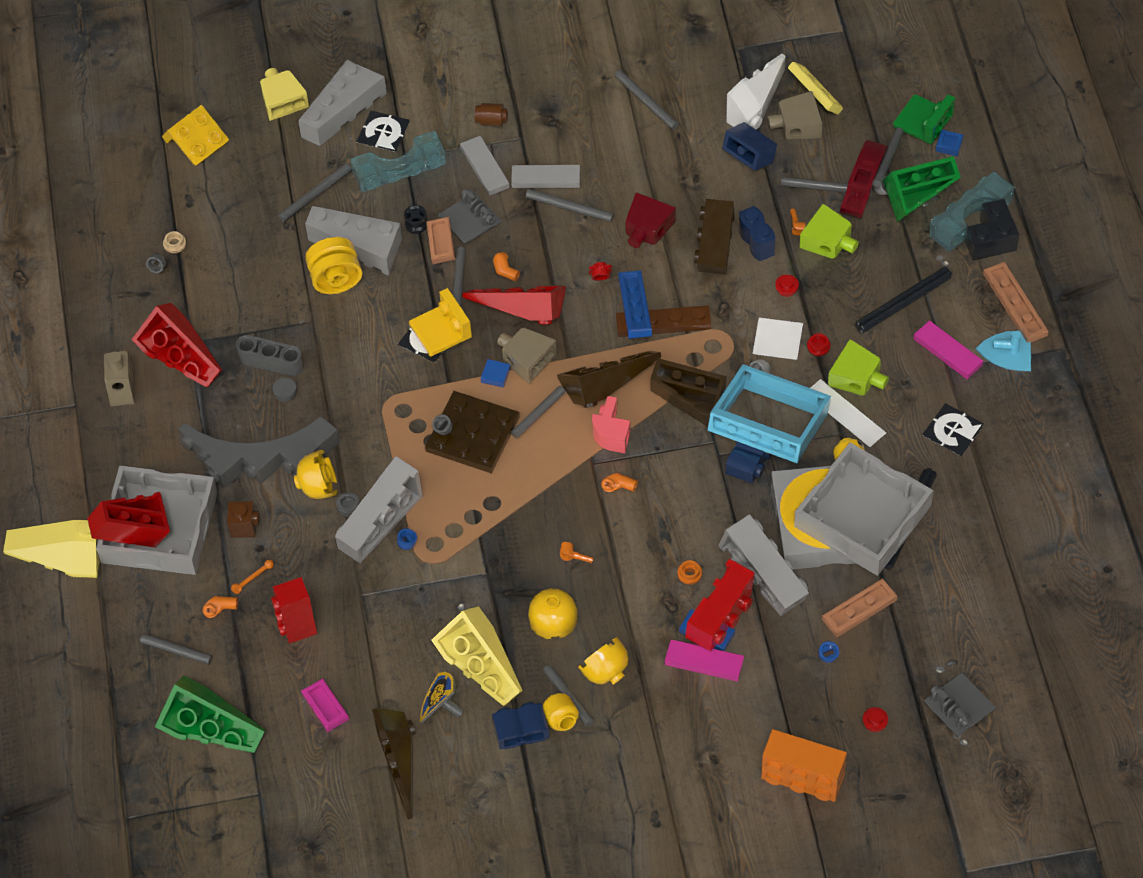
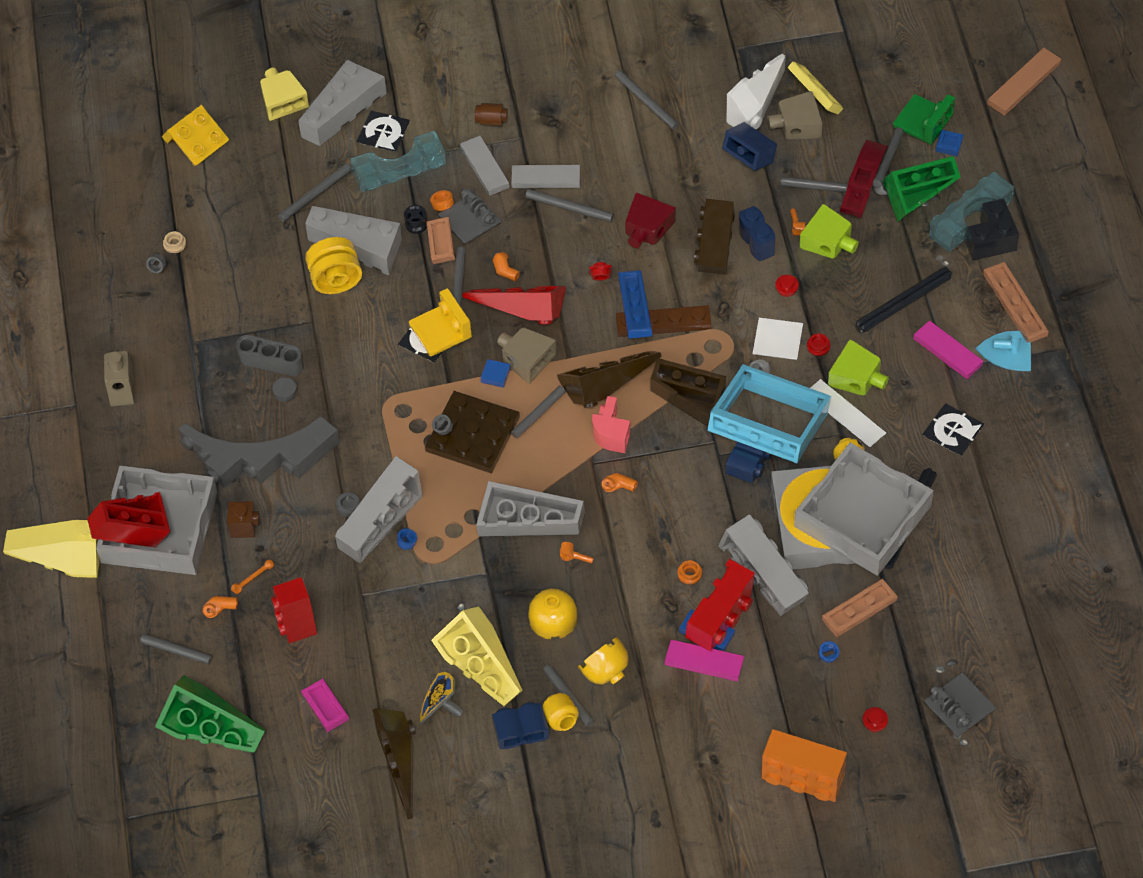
(174, 341): red wedge -> none
(316, 476): yellow cylinder -> none
(442, 200): none -> orange tile
(523, 512): none -> light grey wedge
(1024, 81): none -> nougat tile

